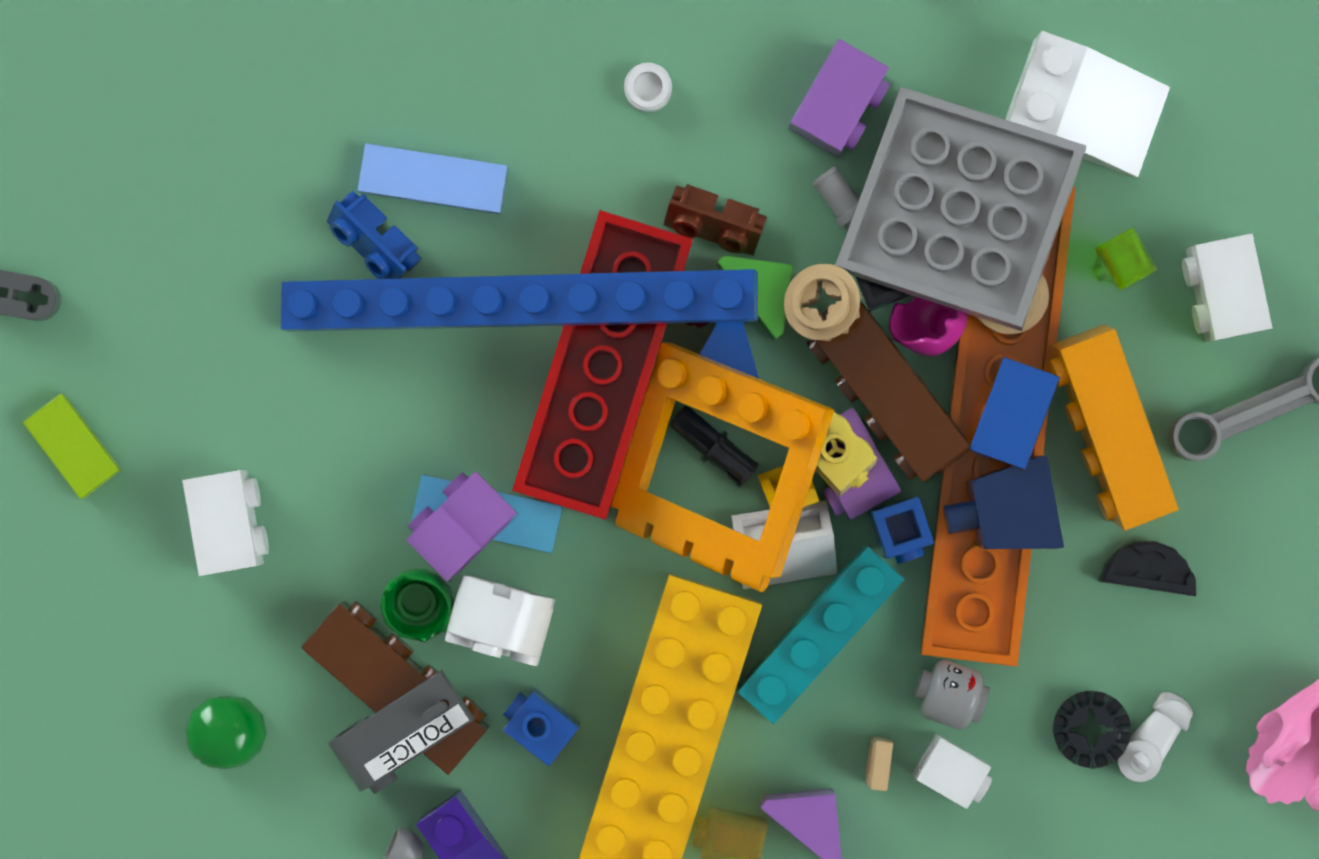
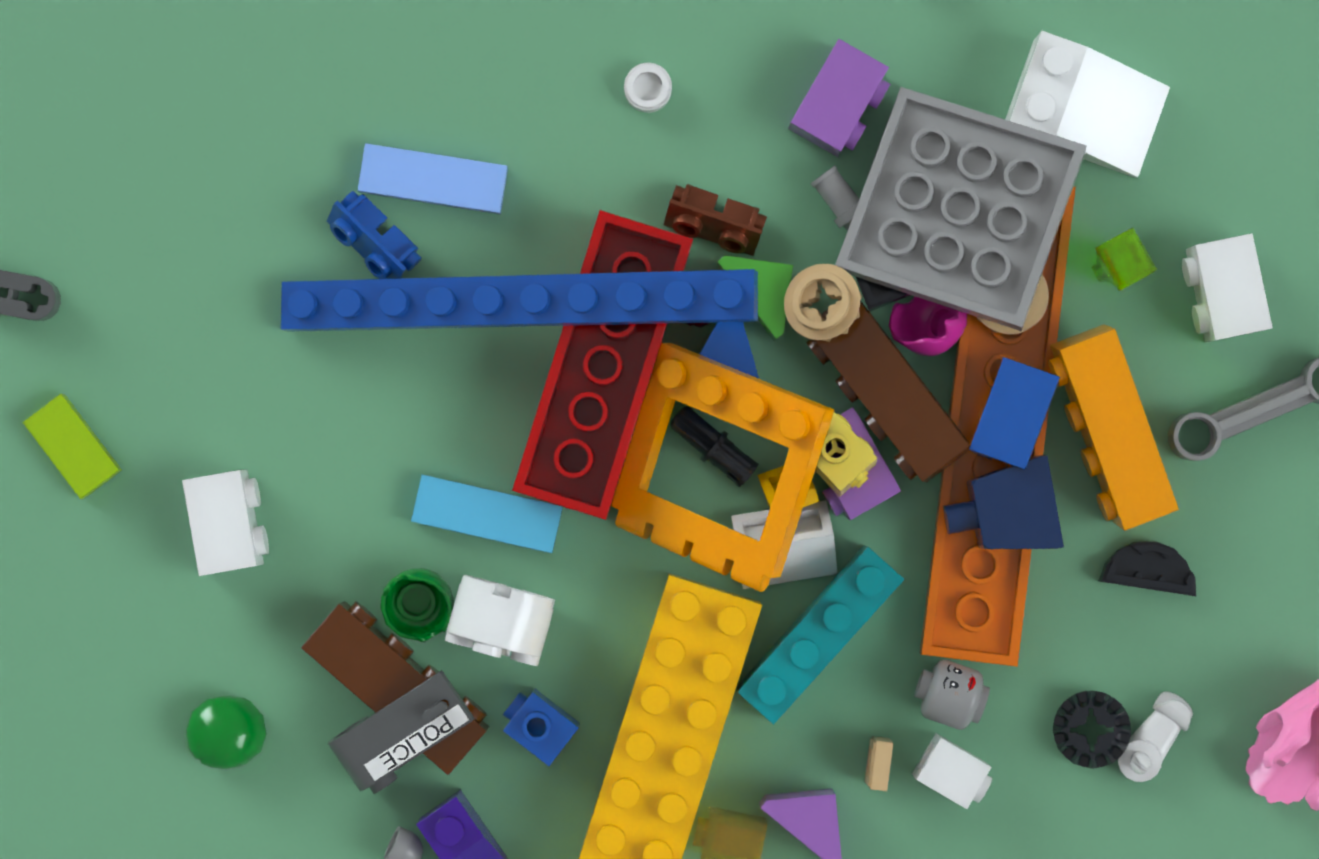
(460, 525): medium lavender brick -> none
(901, 529): blue brick -> none

